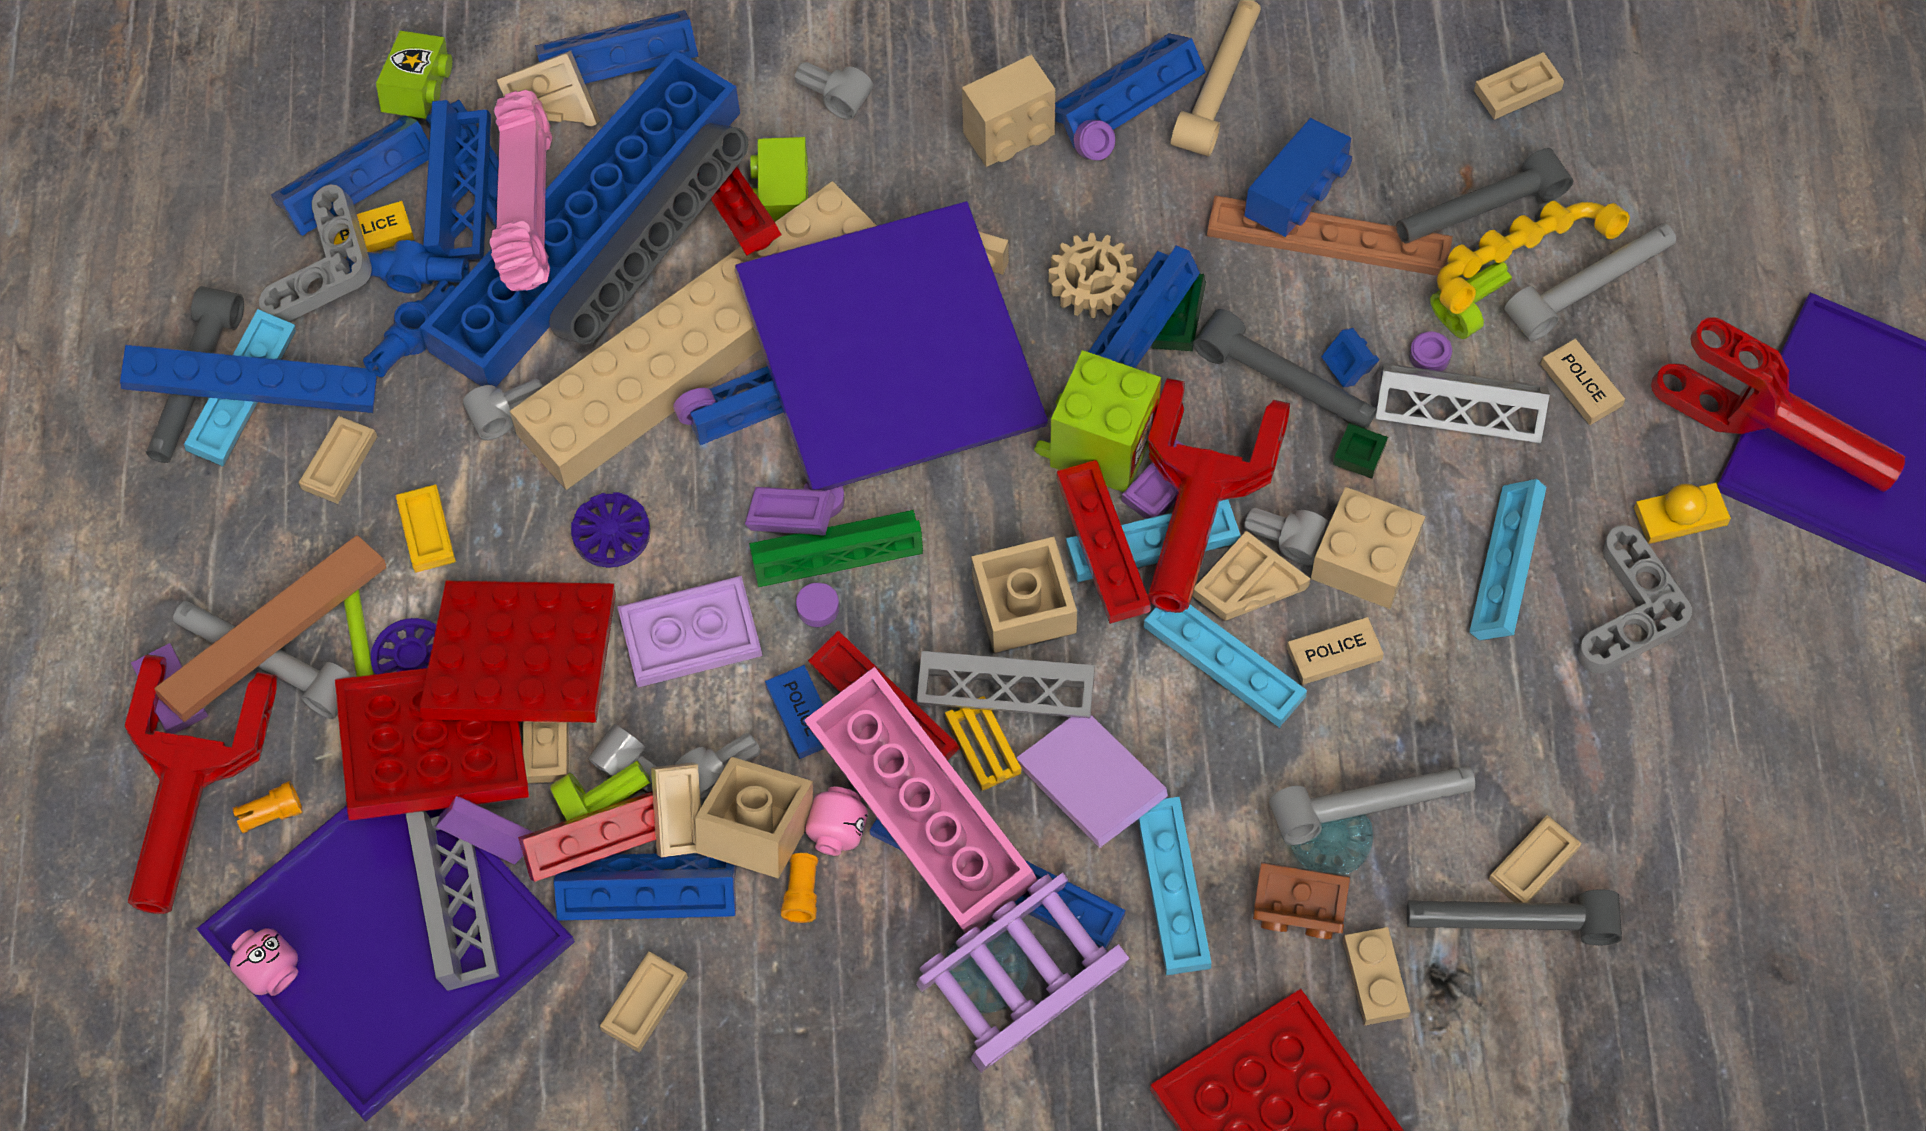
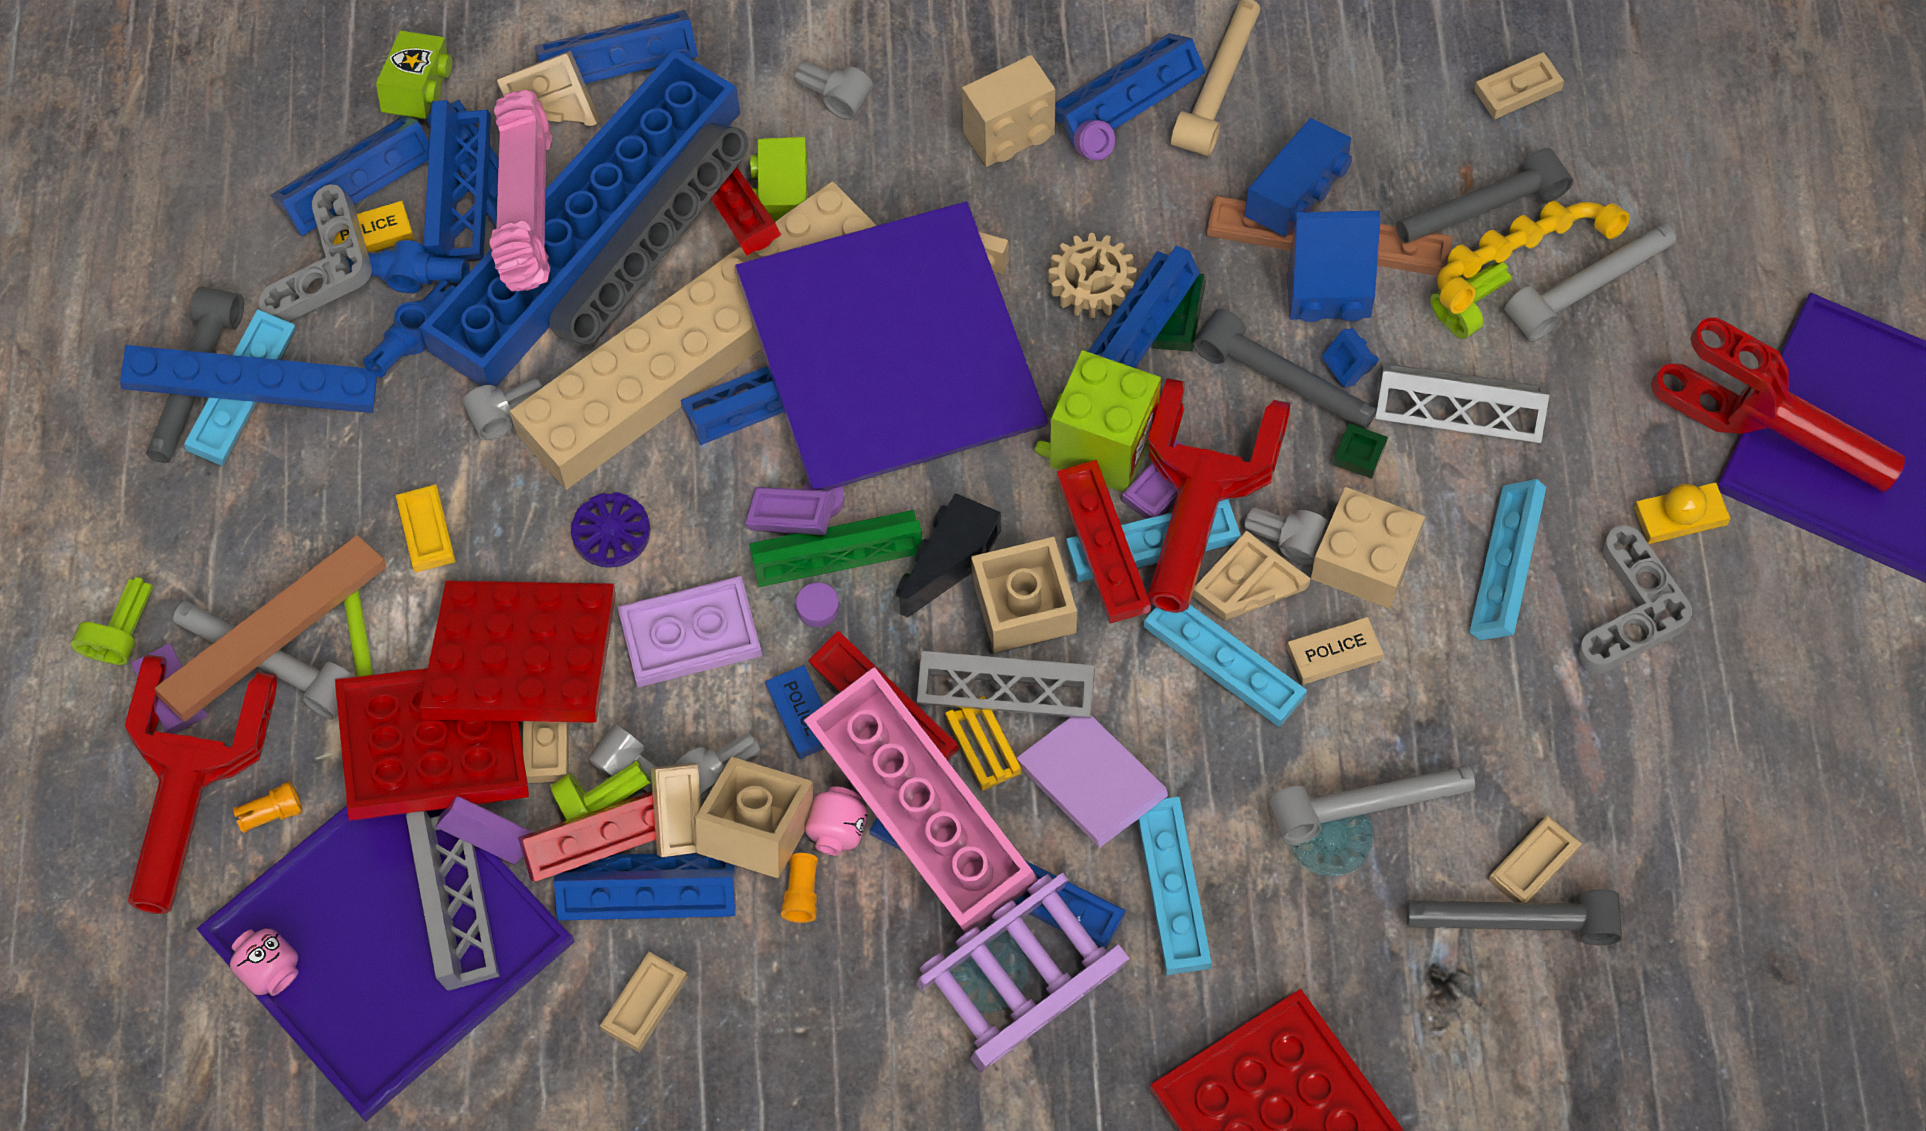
(114, 642): none -> lime piece
(338, 459): tan tile -> none
(409, 652): dark purple wheel -> none
(692, 401): medium lavender tile -> none
(944, 560): none -> black slope
(1301, 899): dark orange bracket -> none
(1333, 265): none -> blue slope
(1376, 976): tan plate -> none
(1431, 351): medium lavender tile -> none
(1582, 381): tan tile -> none

